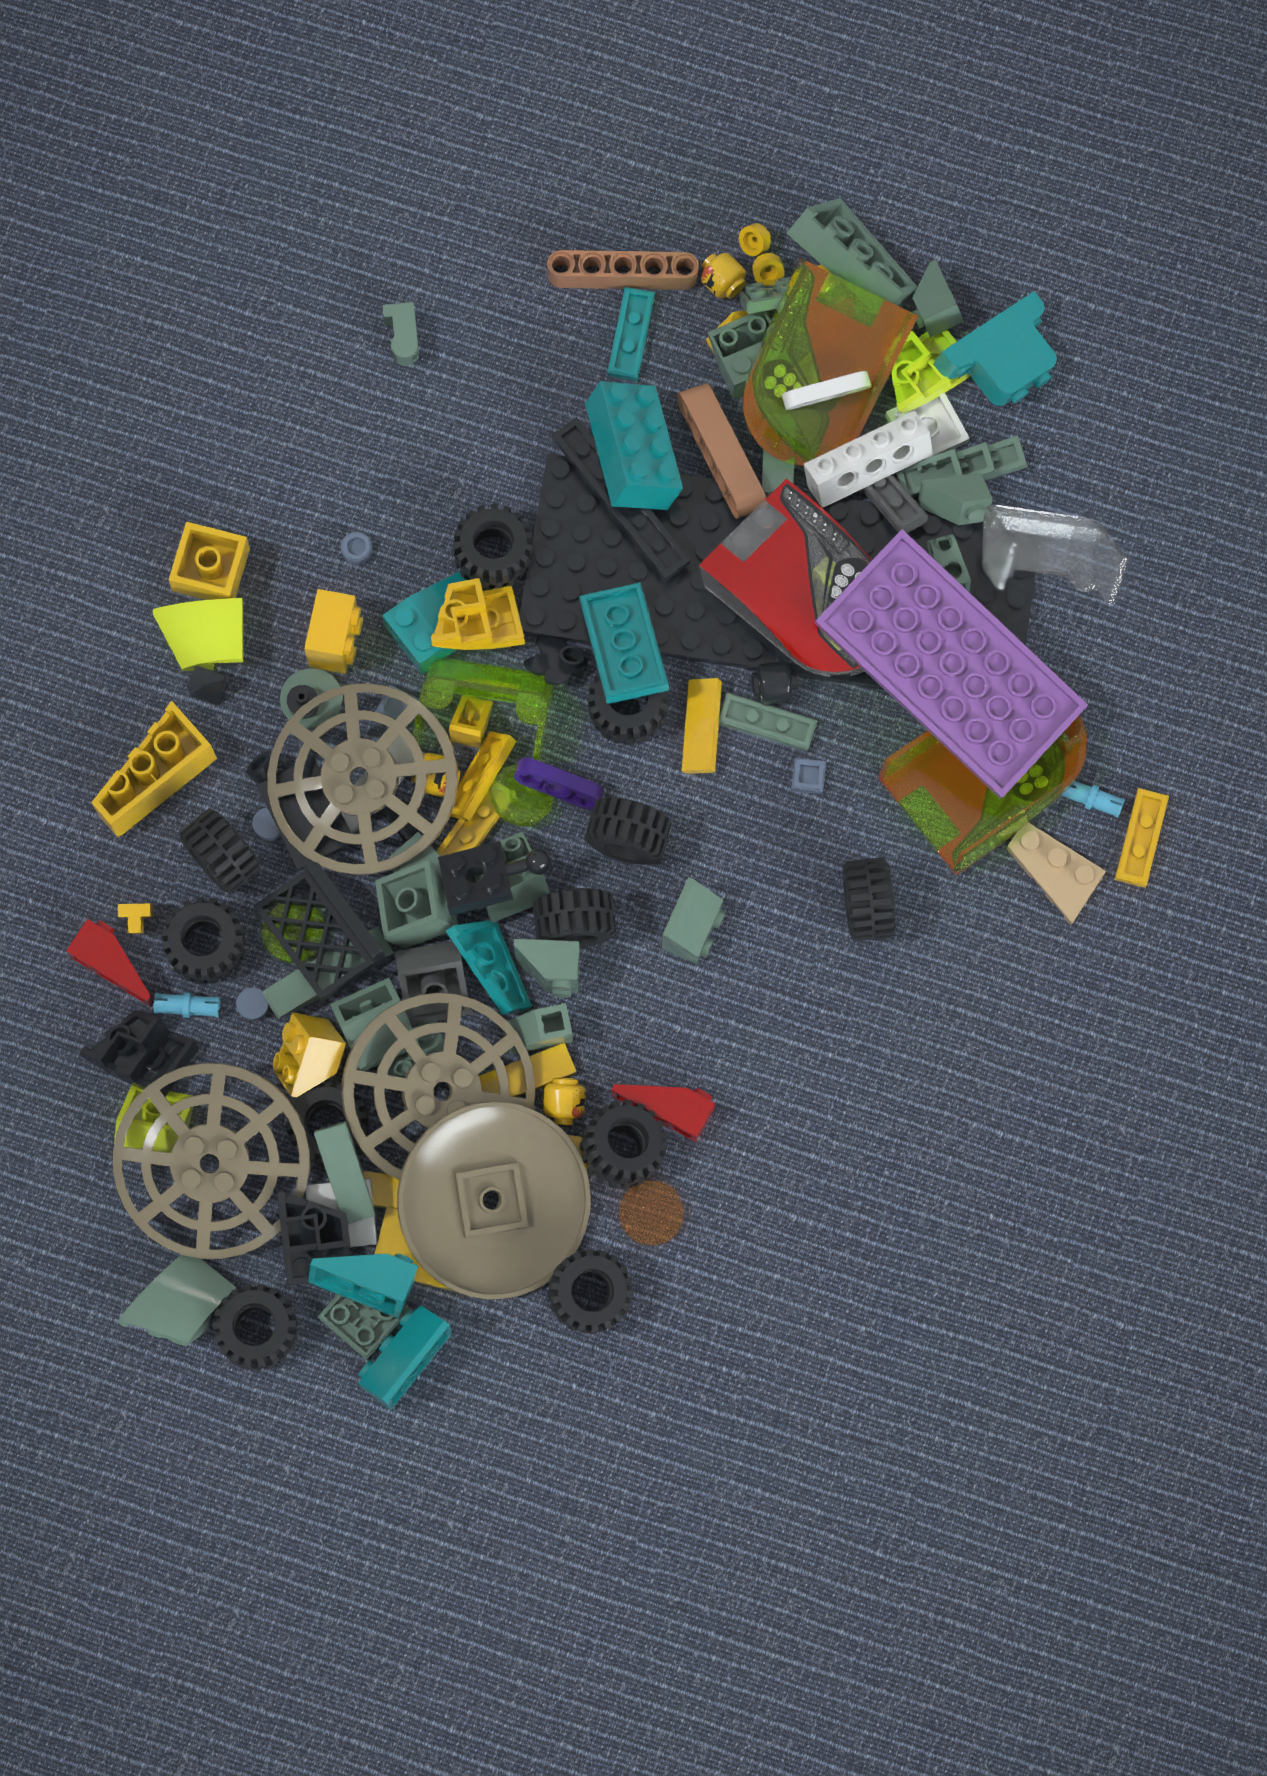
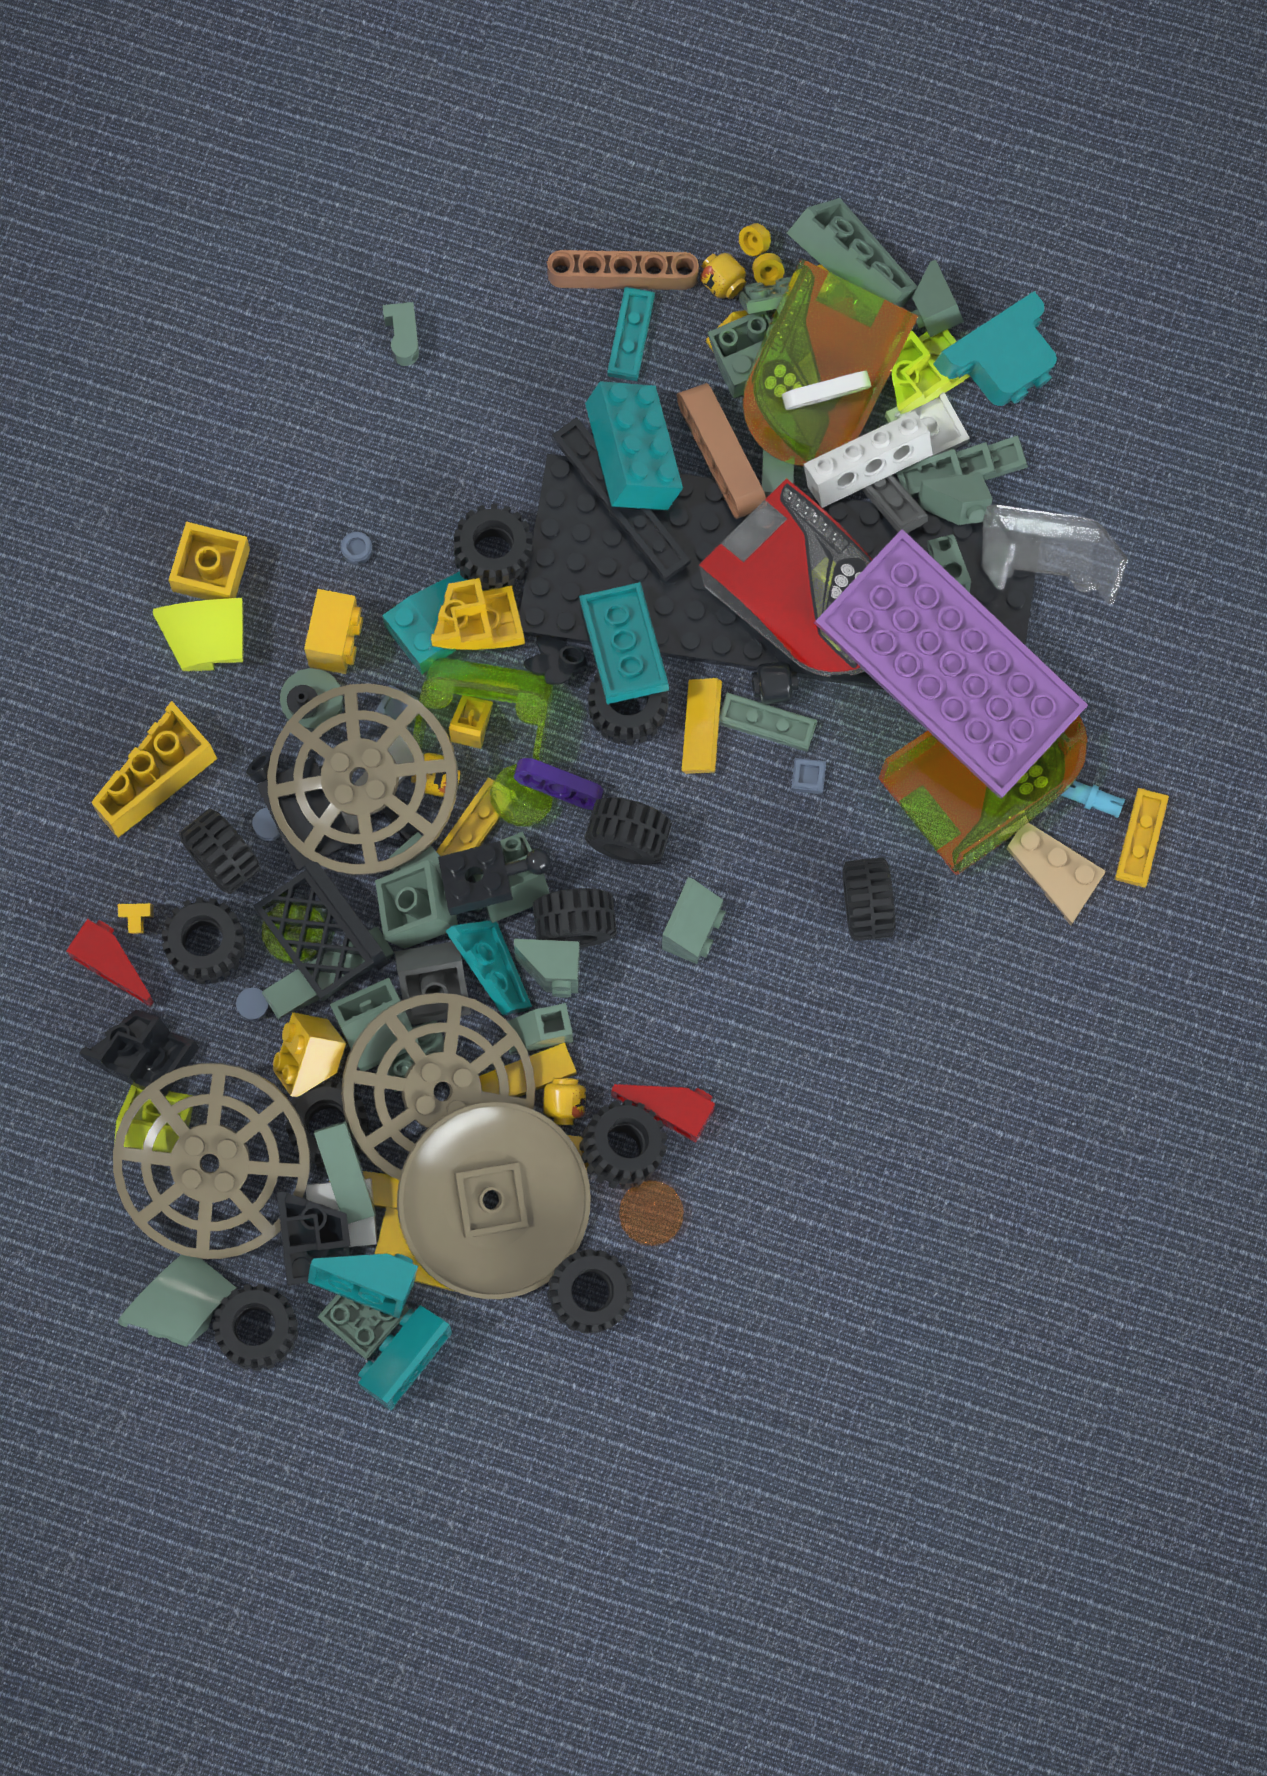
(187, 1005): medium azure pin -> none
(207, 685): black slope -> none
(481, 774): yellow tile -> none

